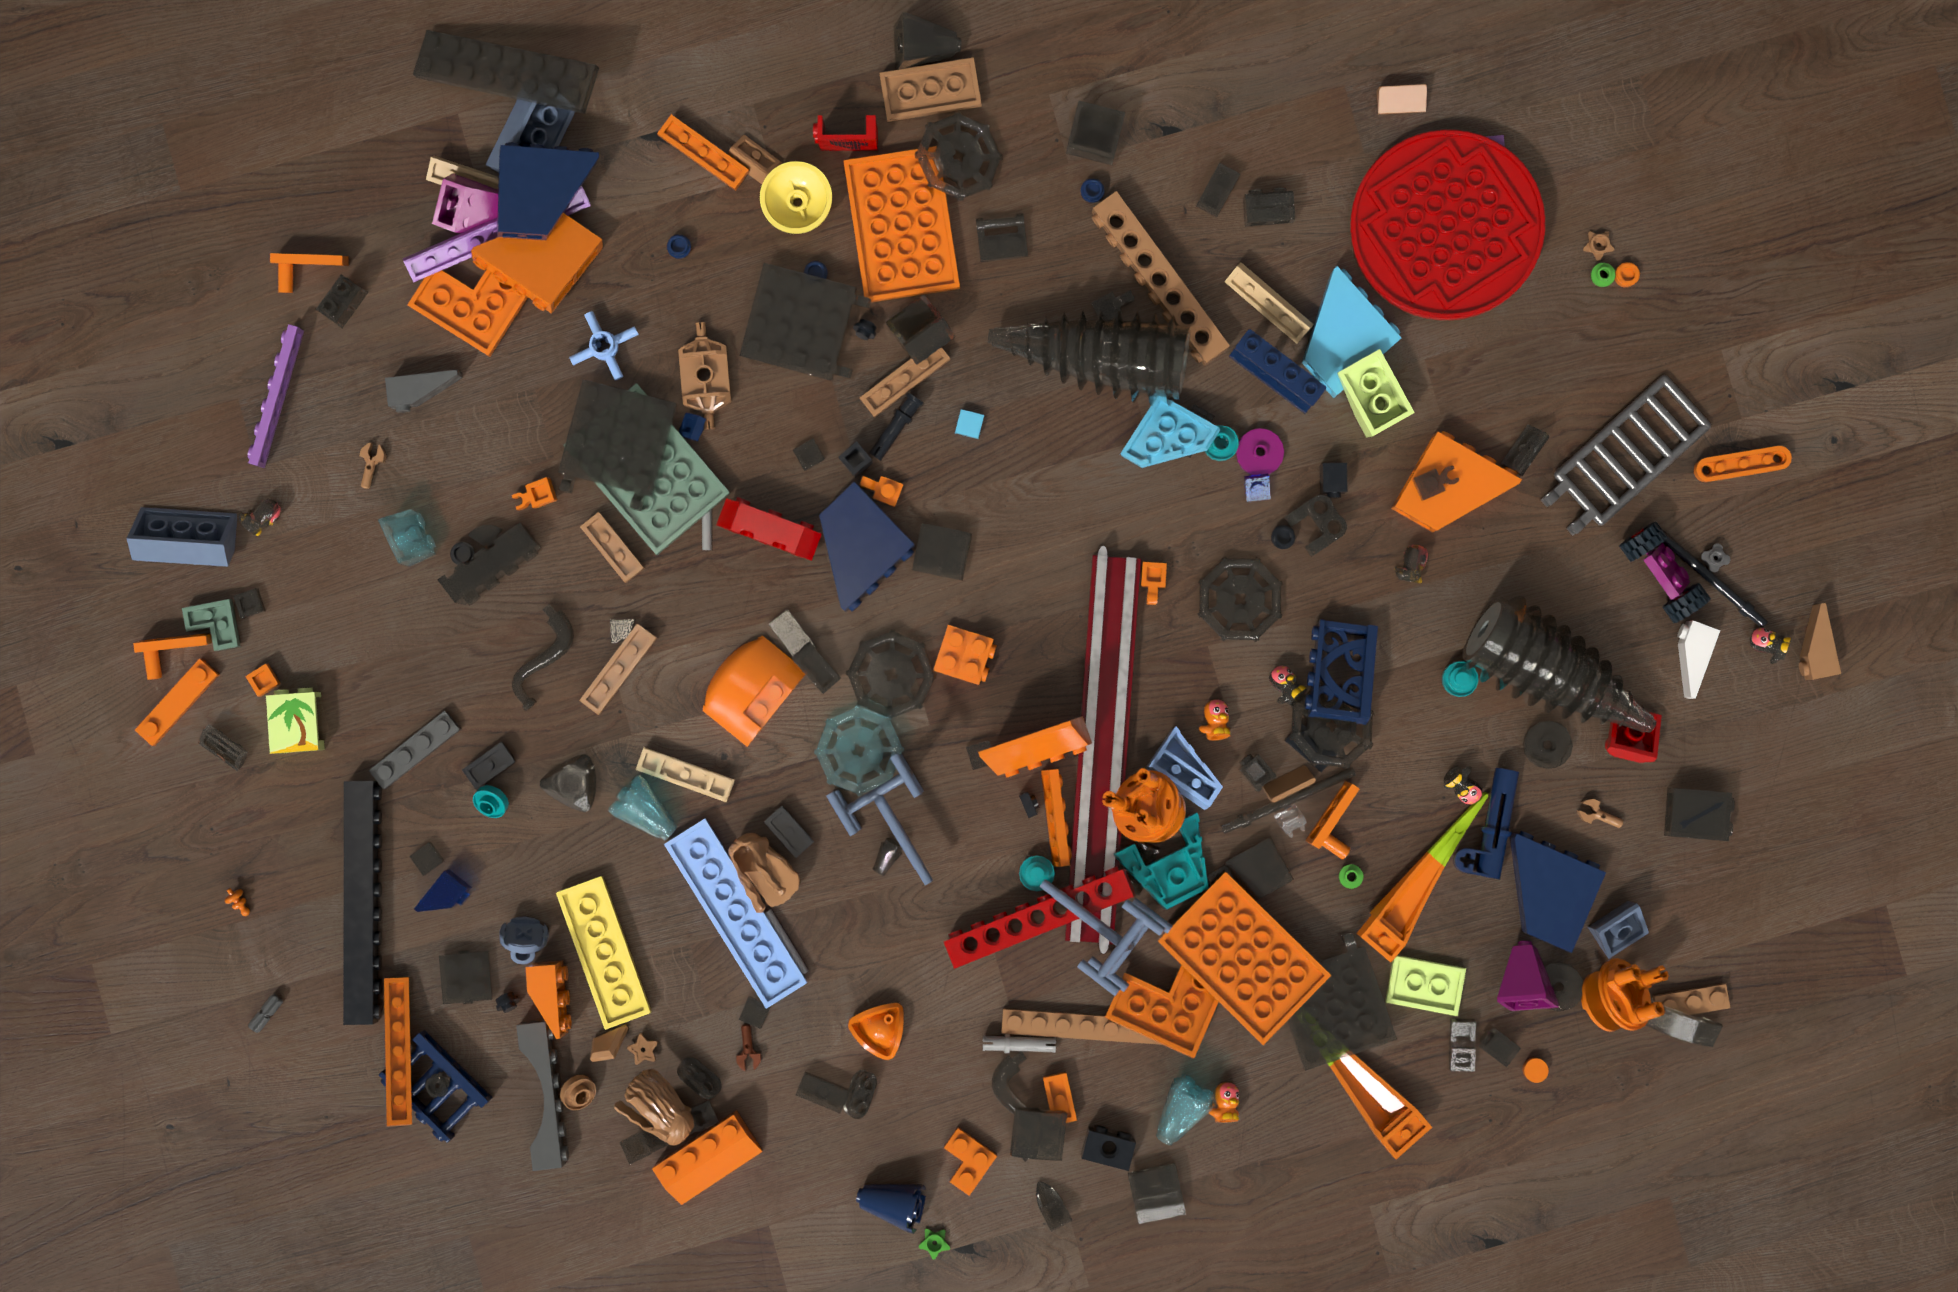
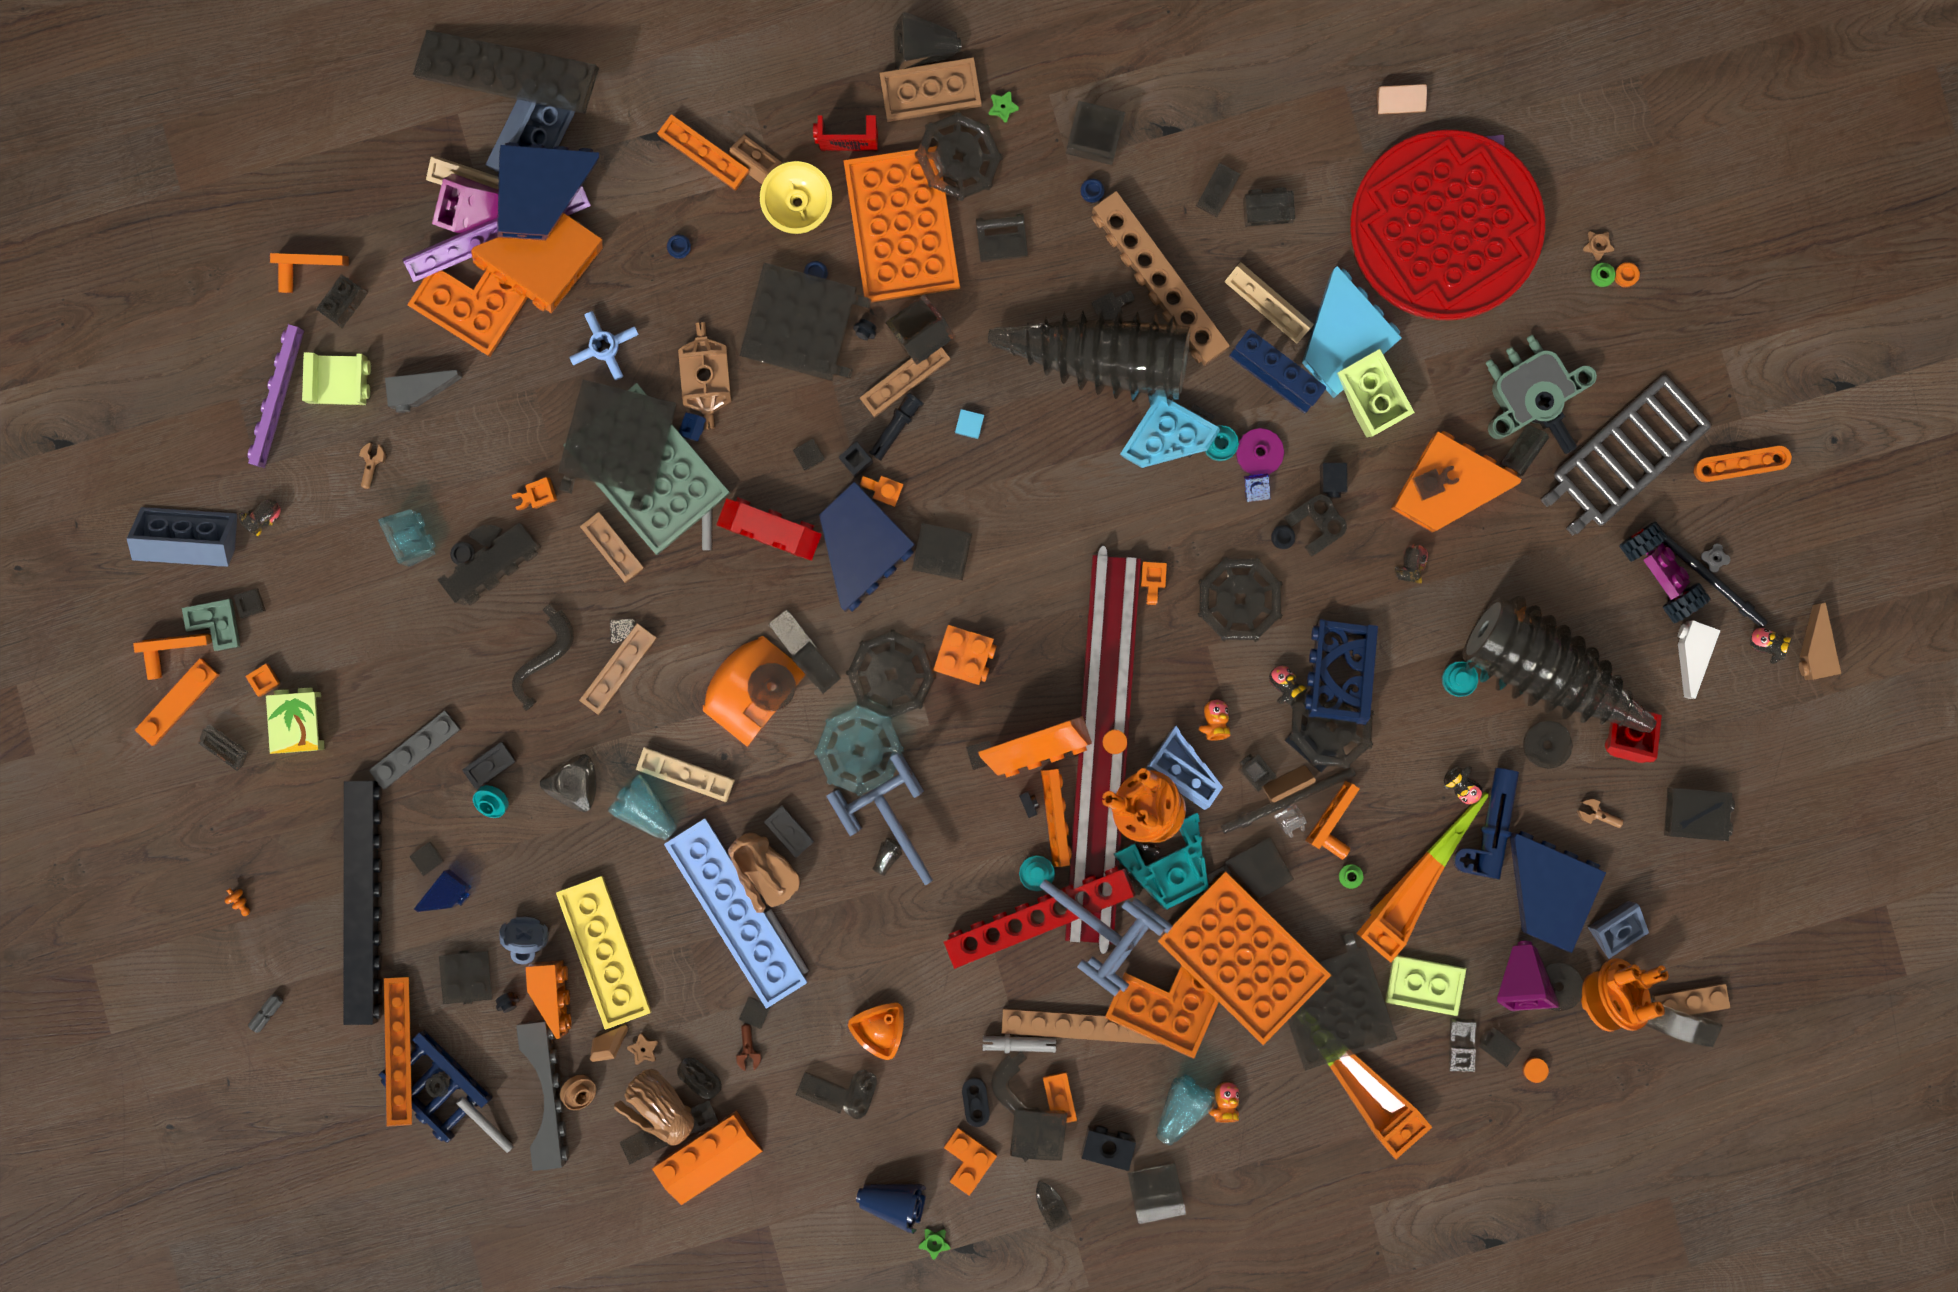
(335, 379): none -> yellowish green panel
(474, 1114): none -> light grey bar
(767, 699): none -> clear smoke plate
(975, 1101): none -> black plate
(1009, 108): none -> bright green plate
(1114, 742): none -> orange tile
(1528, 383): none -> piece

